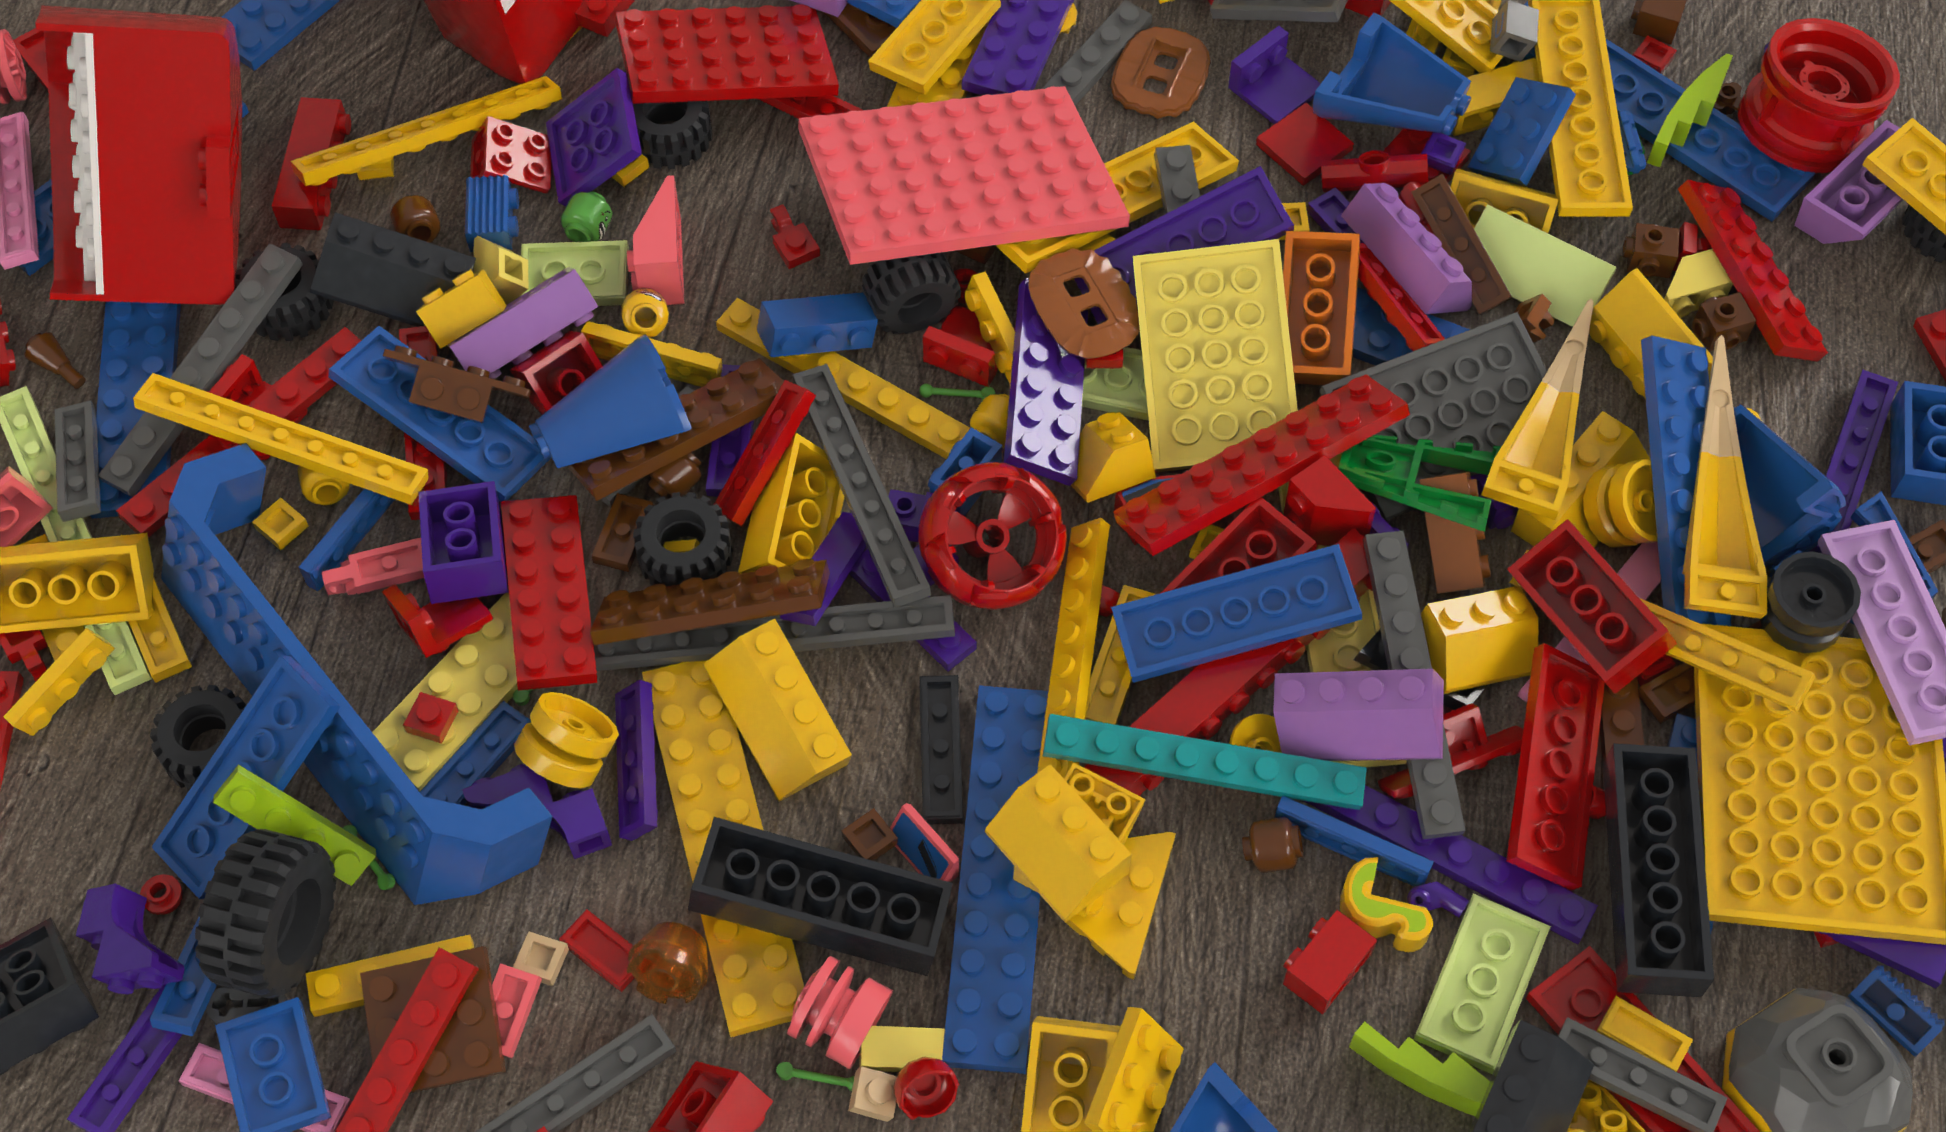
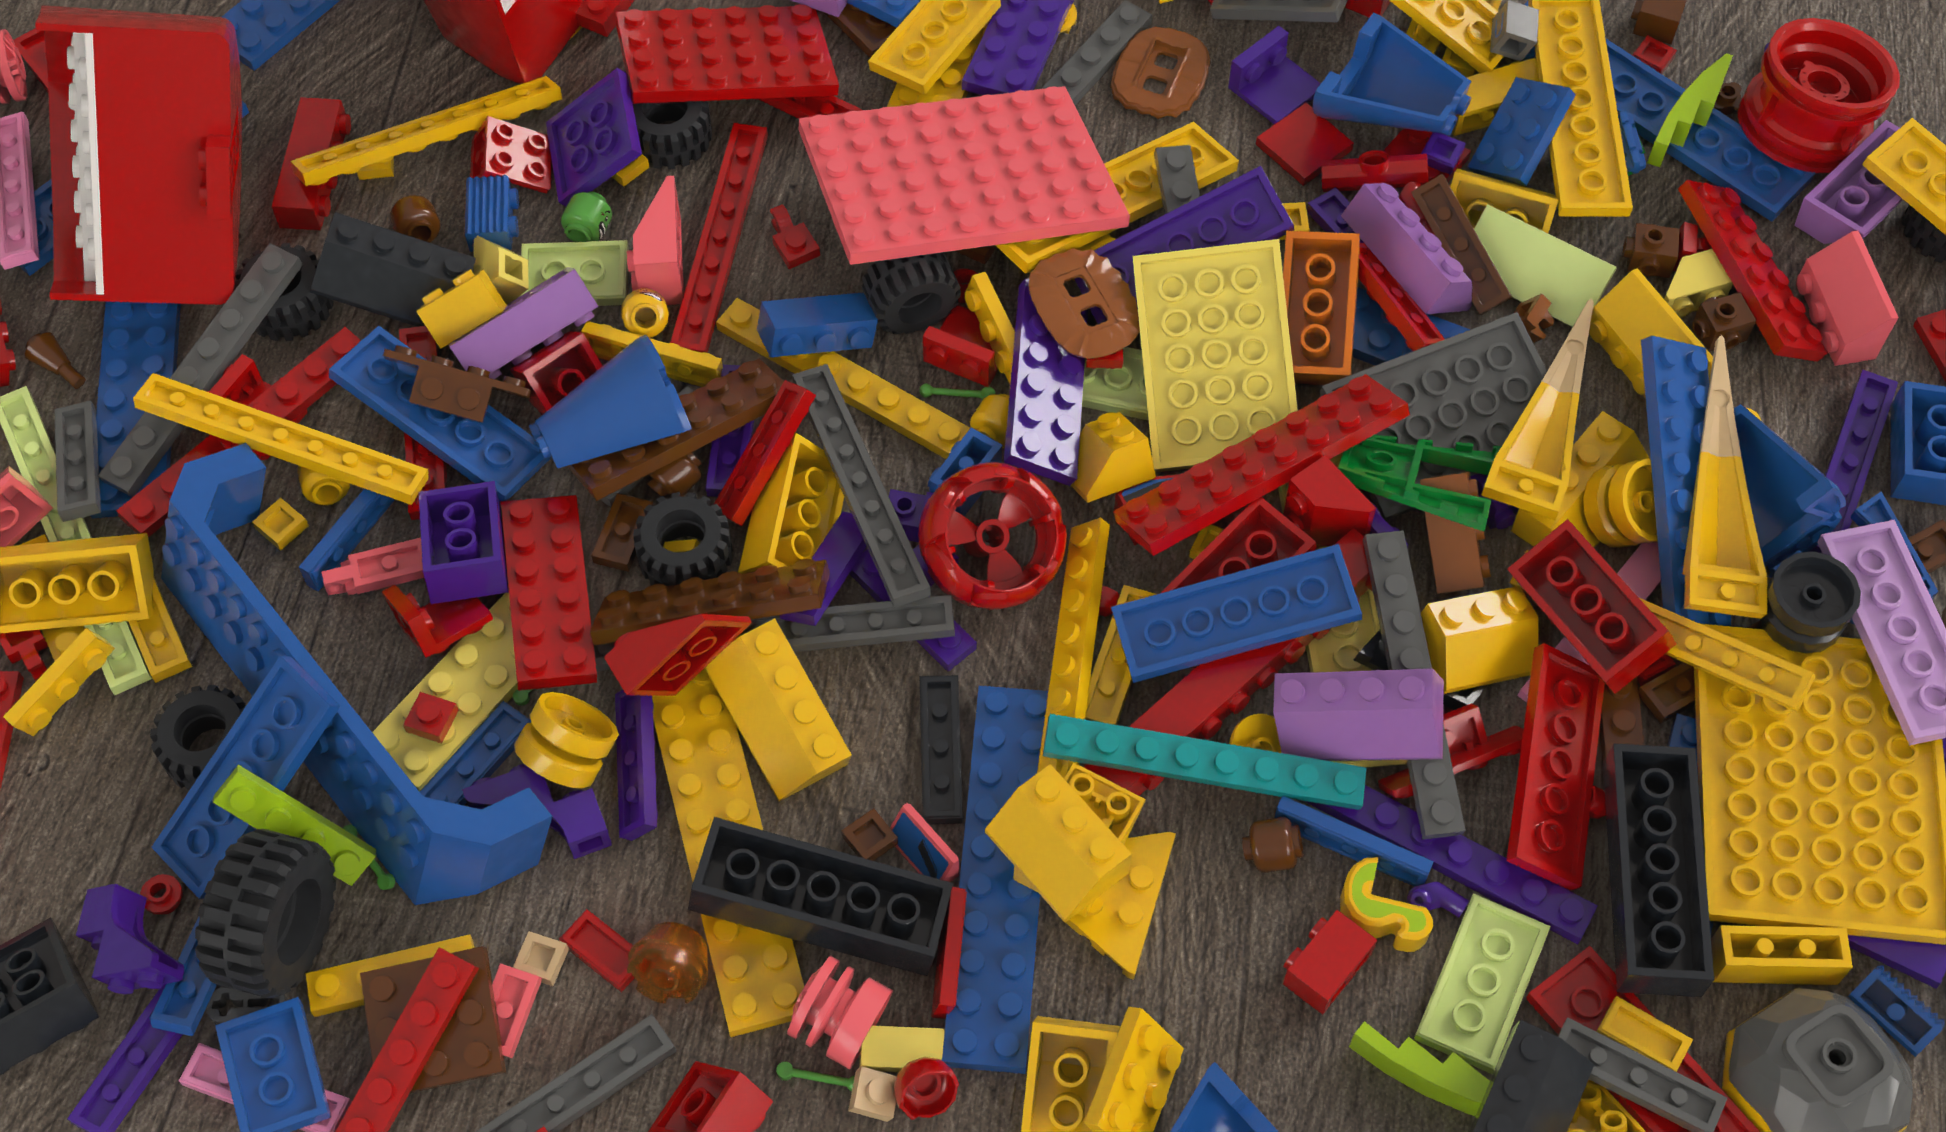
(671, 654): none -> red slope
(720, 238): none -> red plate
(949, 955): none -> red tile
(1780, 955): none -> yellow brick
(1847, 300): none -> coral slope

